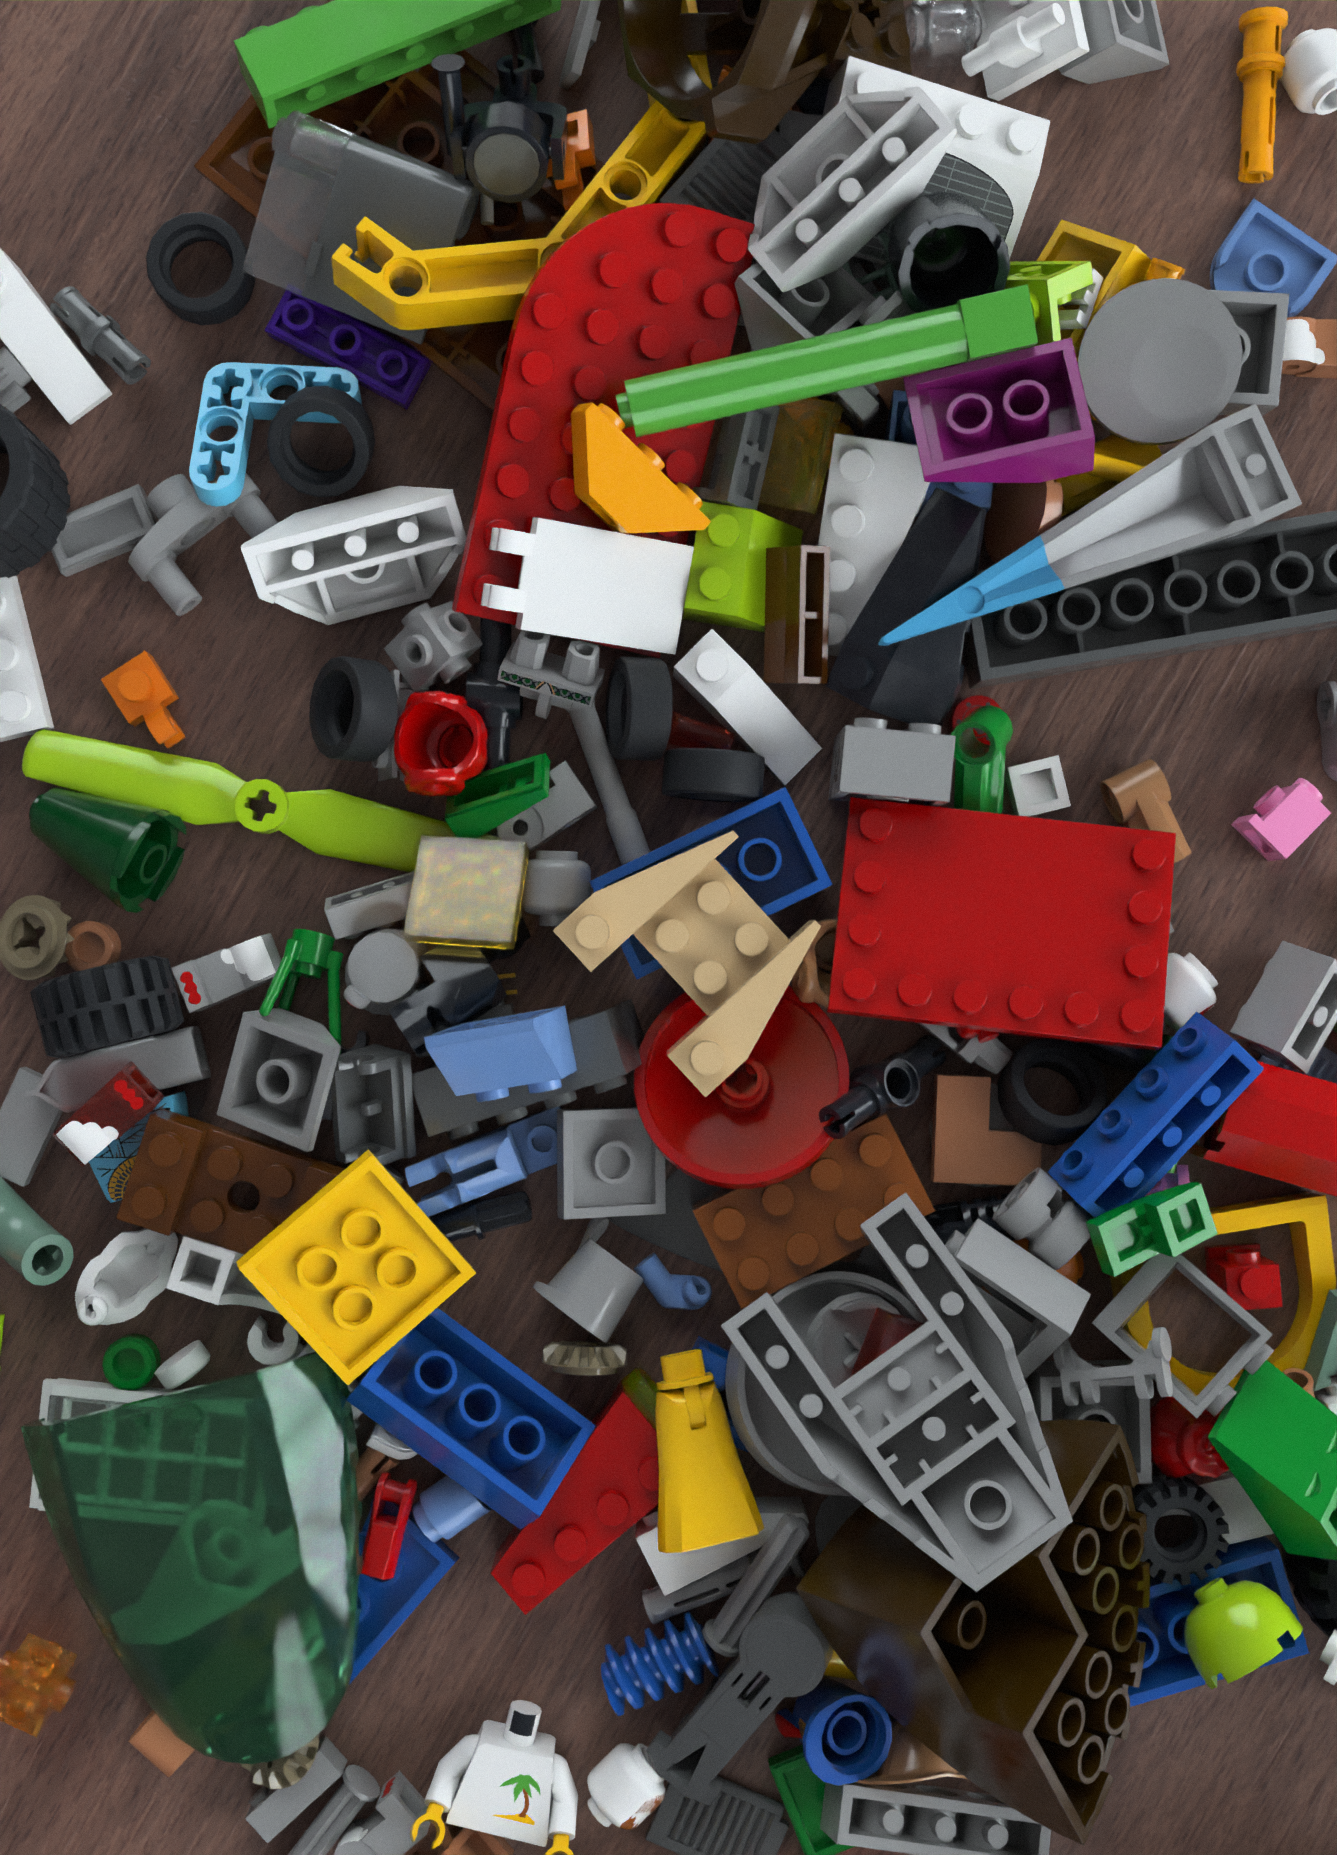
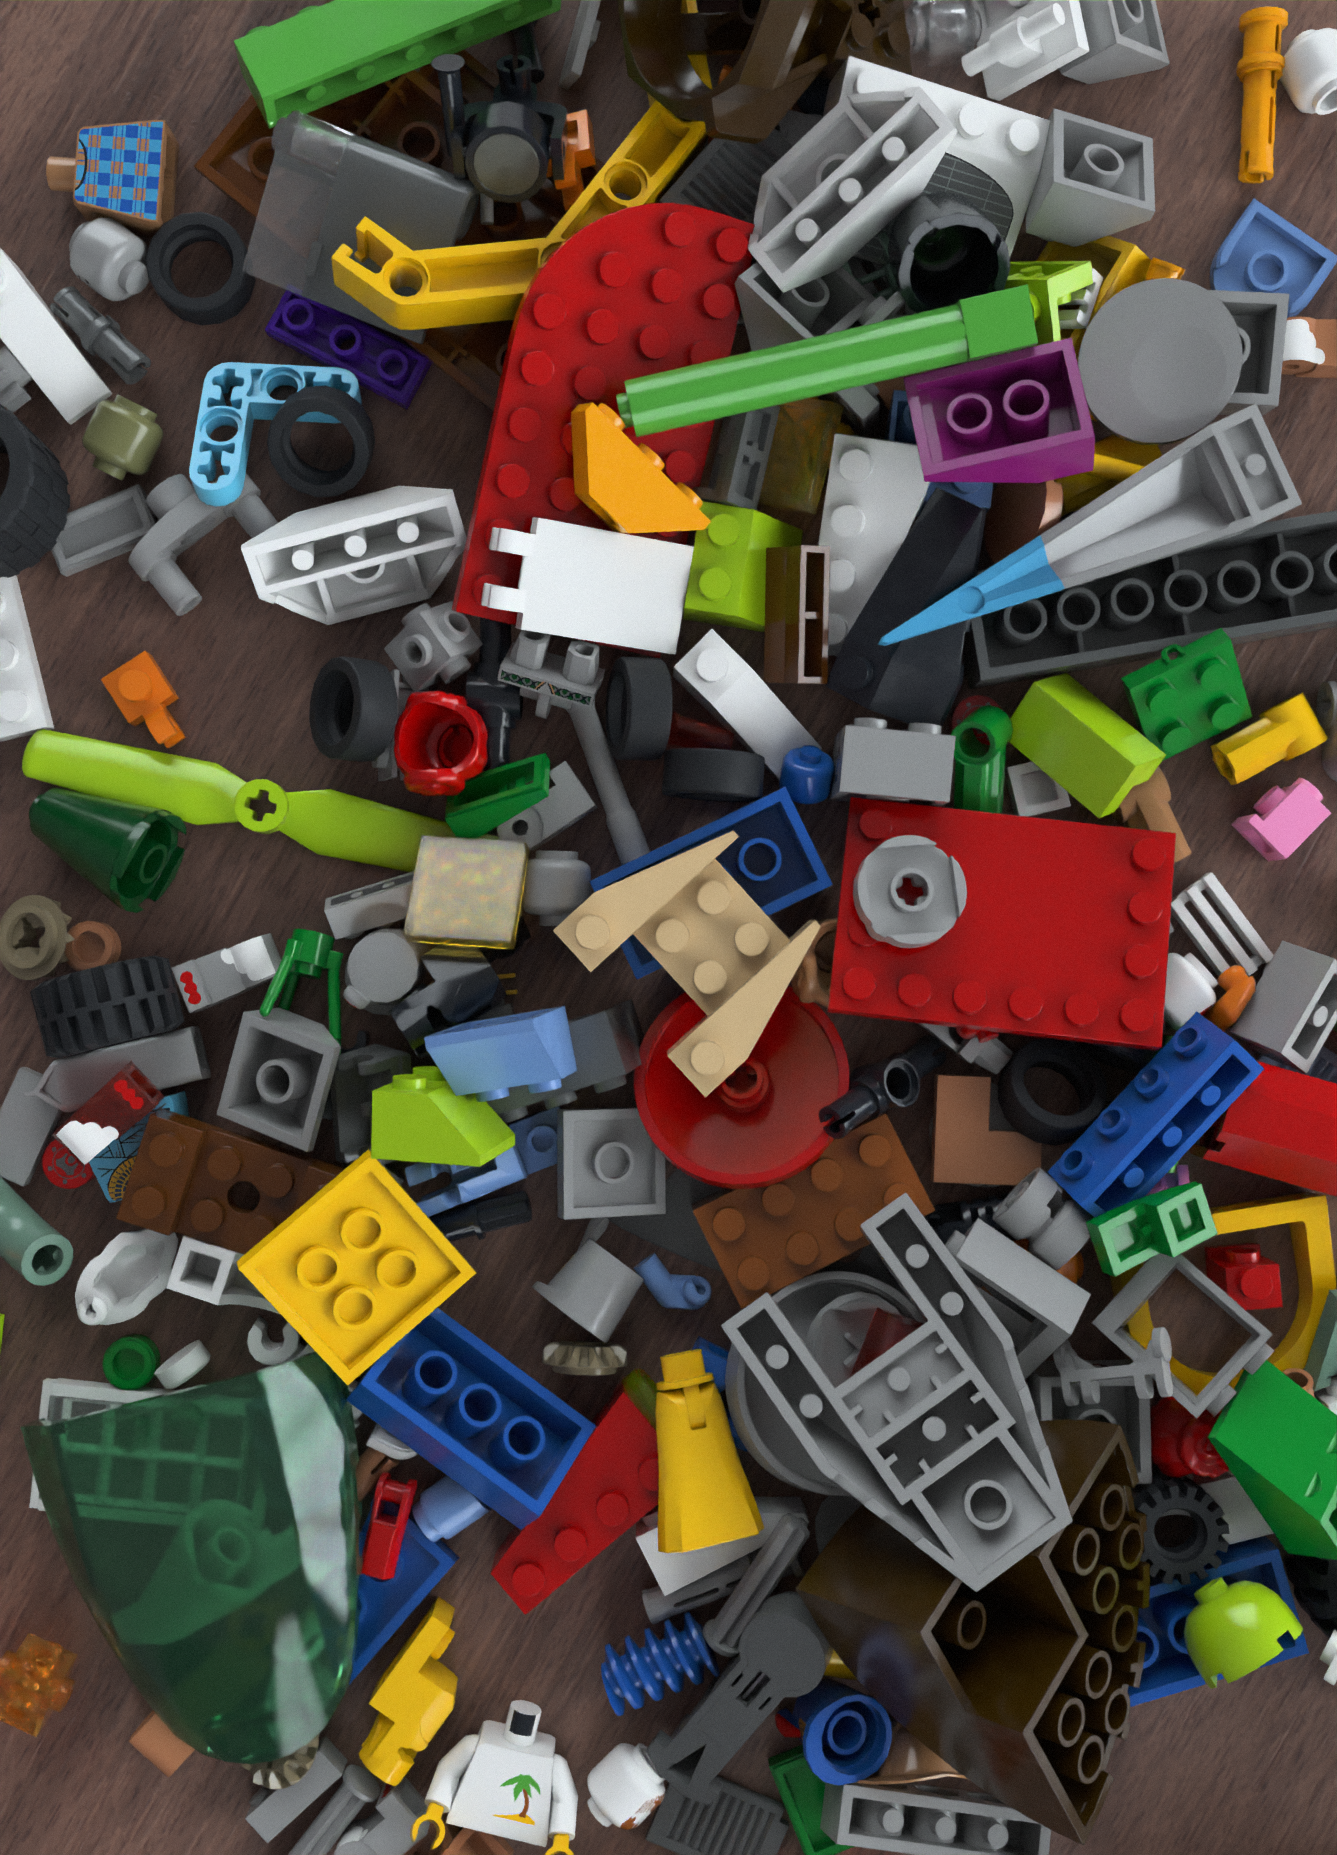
(64, 1169): none -> red tile
(109, 259): none -> light grey head
(121, 174): none -> torso
(122, 437): none -> olive head
(411, 1698): none -> yellow plate
(427, 1123): none -> lime slope
(807, 774): none -> blue piece
(928, 867): none -> light grey plate
(1082, 743): none -> lime piece
(1090, 181): none -> light grey slope
(1189, 696): none -> green plate
(1233, 914): none -> white tile
(1239, 991): none -> orange arm
(1278, 735): none -> yellow piece

